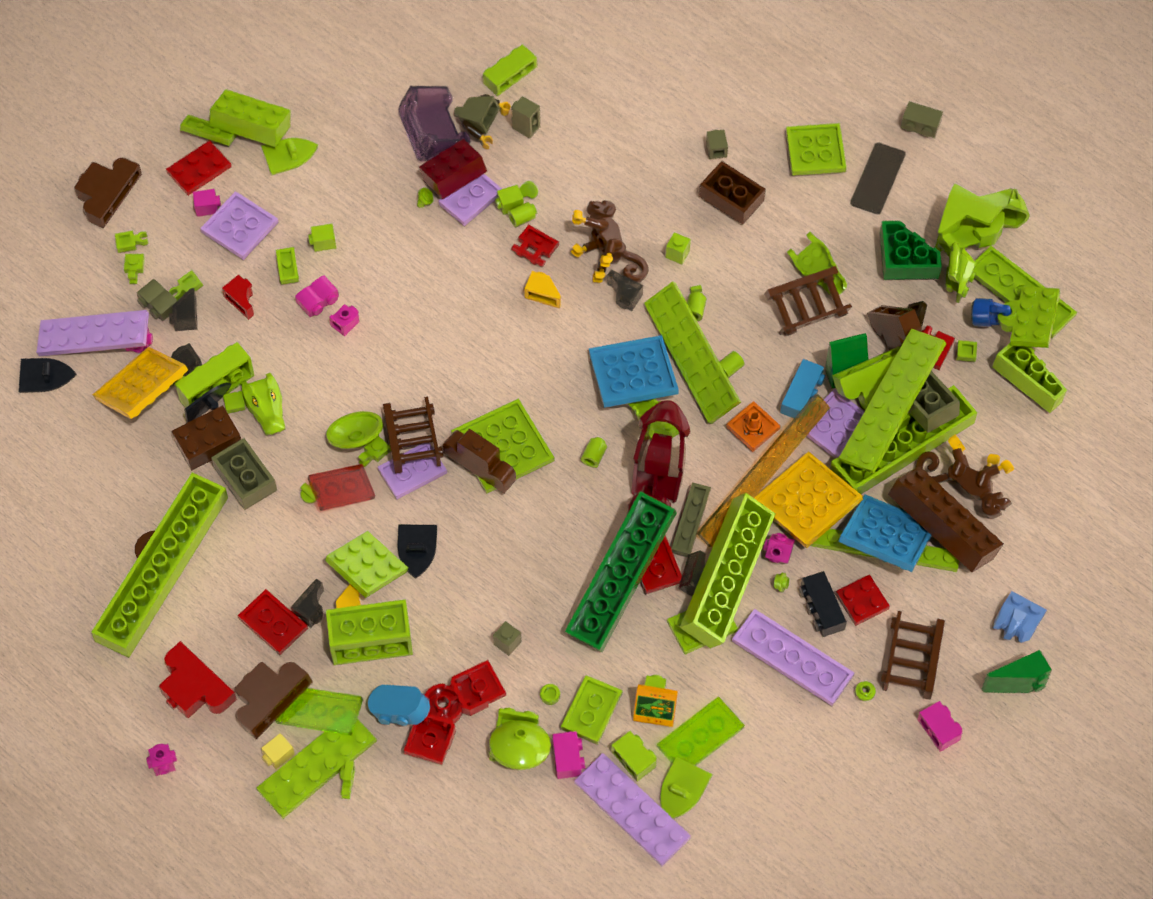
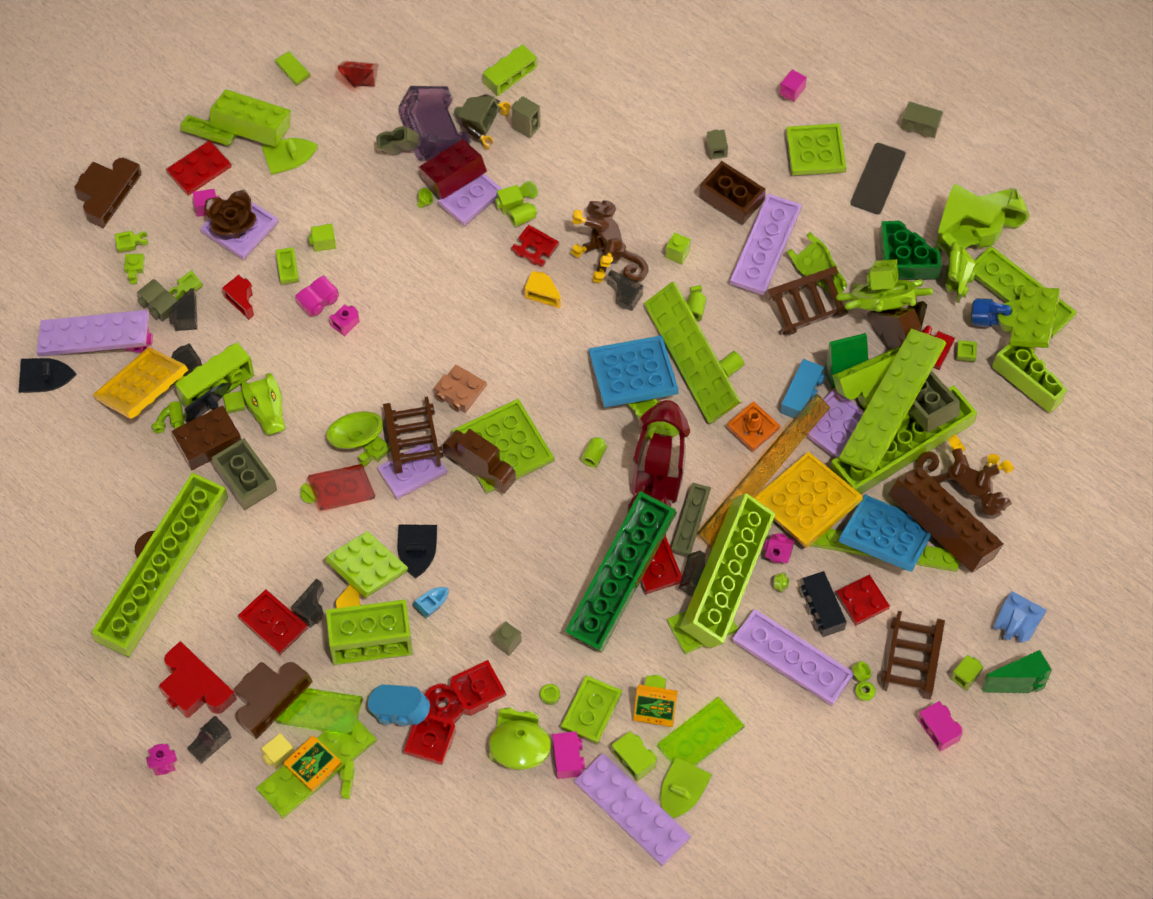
(175, 411): none -> lime plant
(209, 740): none -> clear smoke arch
(221, 213): none -> reddish brown brick
(292, 68): none -> lime tile
(312, 763): none -> tile
(359, 73): none -> clear red slope
(398, 140): none -> olive brick
(431, 601): none -> dark azure plate
(459, 388): none -> nougat plate
(765, 244): none -> lavender plate
(792, 85): none -> dark pink brick
(862, 671): none -> lime tile
(884, 289): none -> lime piece
(967, 672): none -> lime brick

